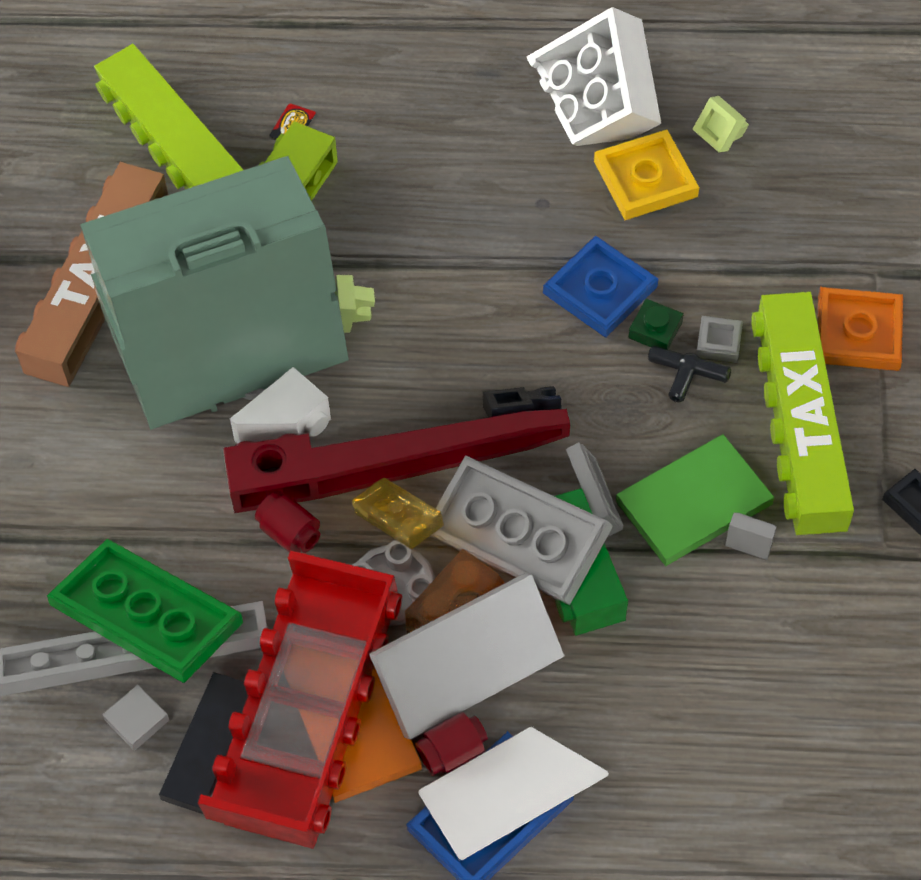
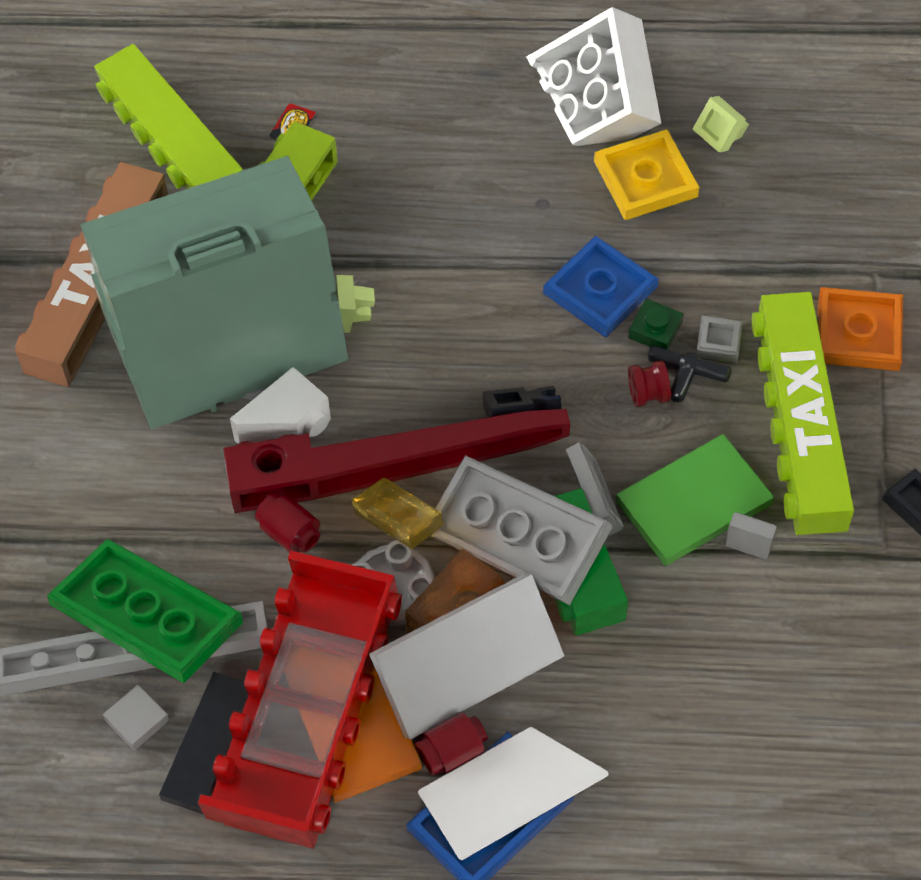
(649, 383): none -> dark red wheel

